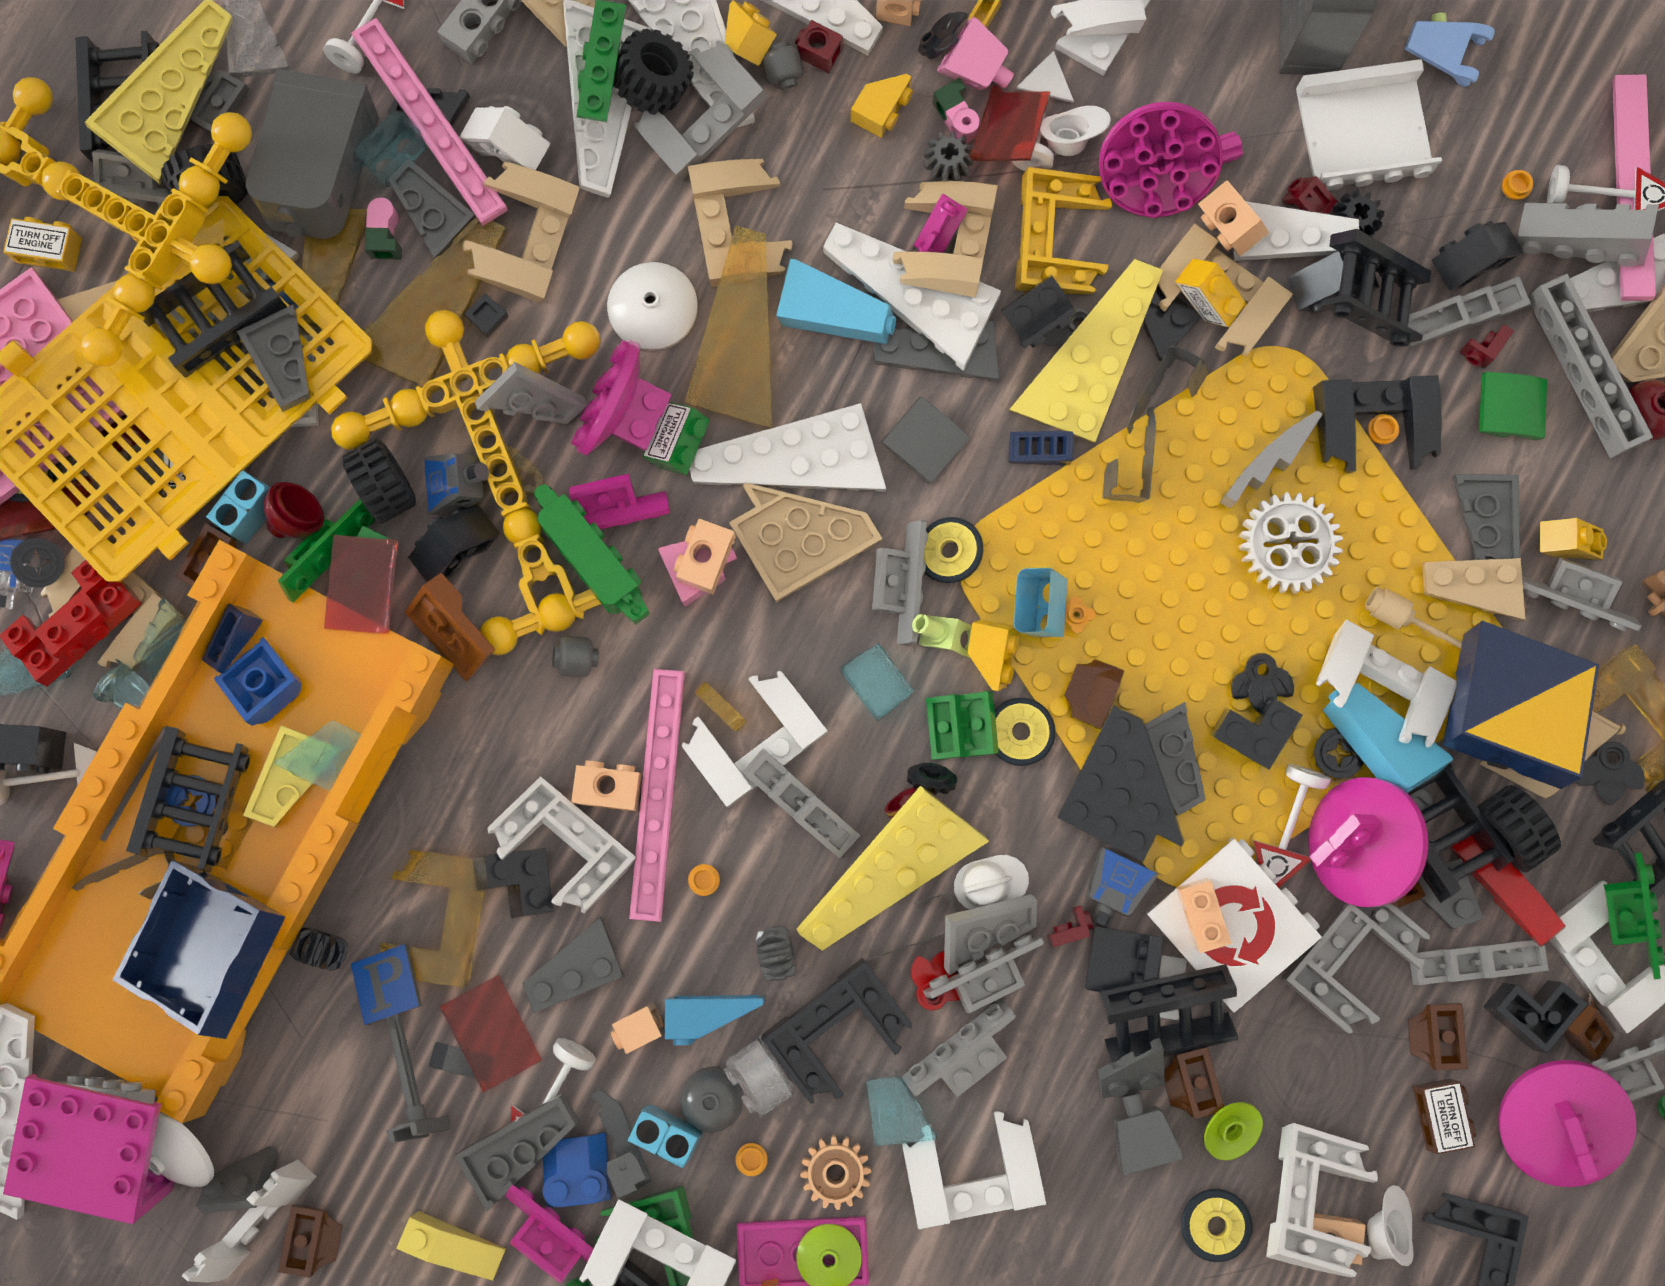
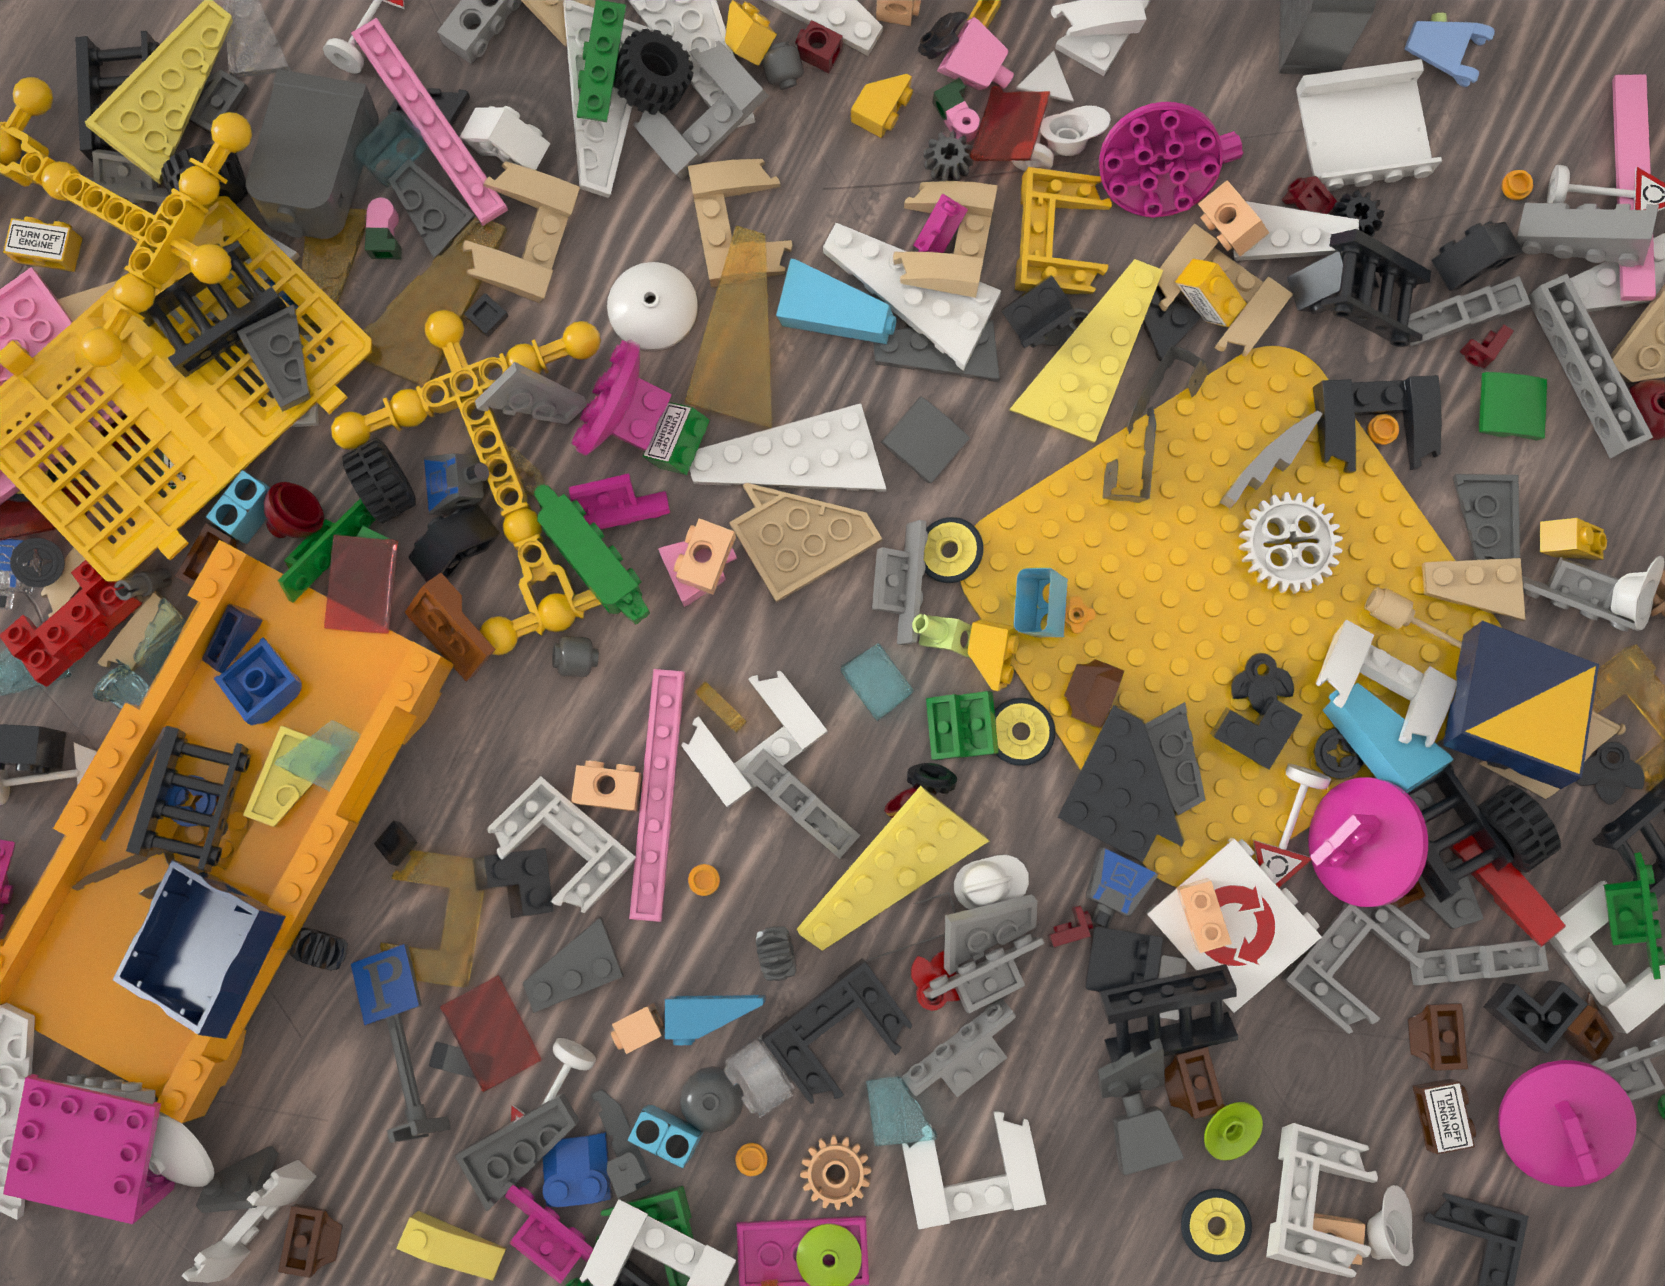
(143, 584): none -> dark grey pin
(395, 843): none -> black plate
(1041, 436): dark blue slope -> none
(1635, 593): none -> white piece

